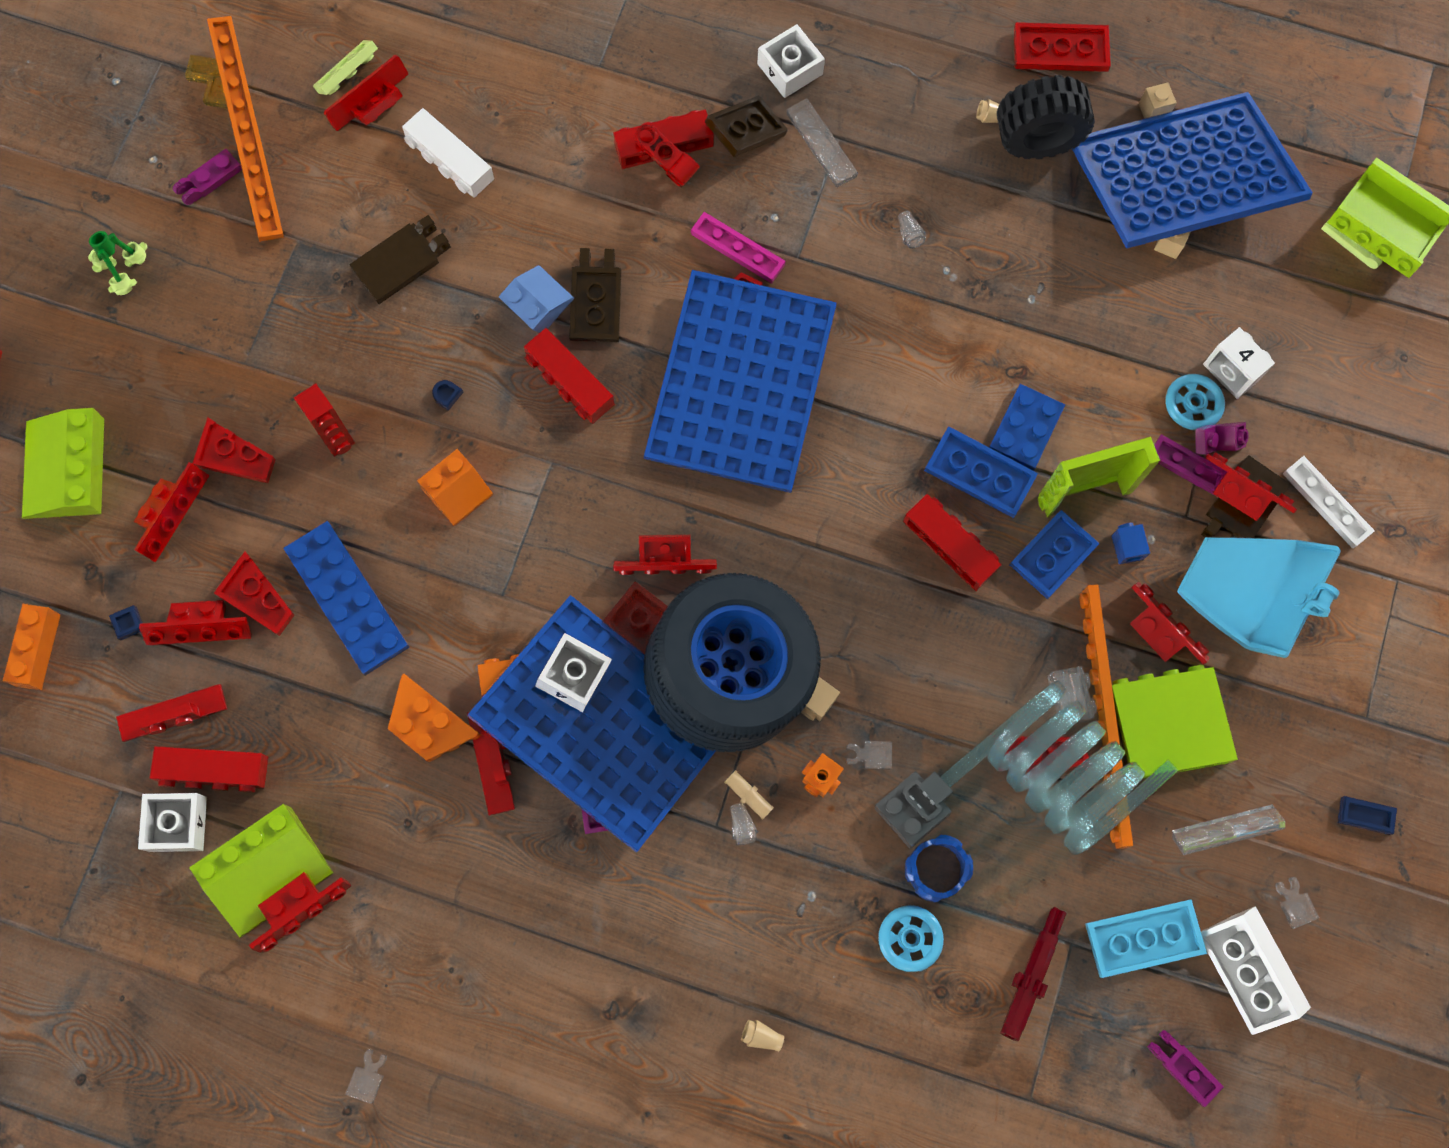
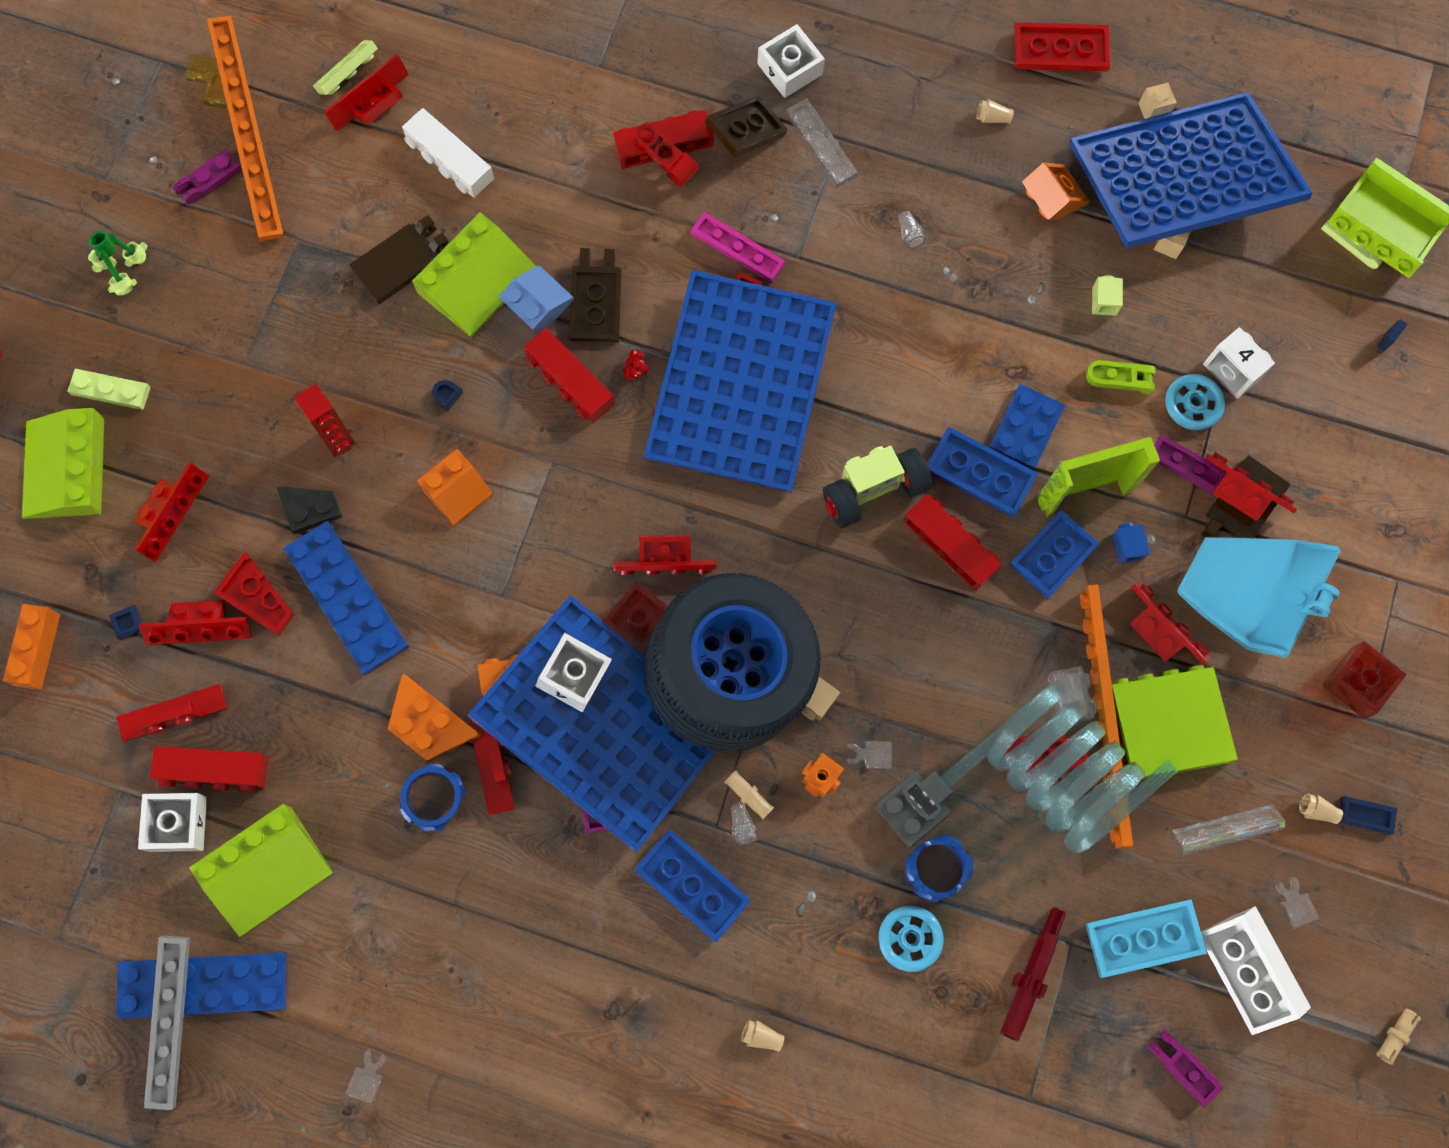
(109, 389): none -> yellowish green plate
(167, 1022): none -> light grey plate
(212, 985): none -> blue plate
(229, 454): red wing -> none
(292, 906): red bracket -> none
(308, 507): none -> pearl dark grey wing
(431, 770): none -> blue piece
(472, 274): none -> lime slope
(635, 365): none -> red plant
(692, 885): none -> blue plate
(873, 477): none -> brick
(1045, 117): black tyre -> none
(1054, 191): none -> slope
(1107, 295): none -> yellowish green brick
(1121, 376): none -> lime plate
(1221, 437): magenta slope -> none
(1318, 808): none -> tan cone
(1328, 502): white plate -> none
(1364, 679): none -> clear red brick
(1391, 335): none -> dark blue tile
(1398, 1036): none -> tan pin

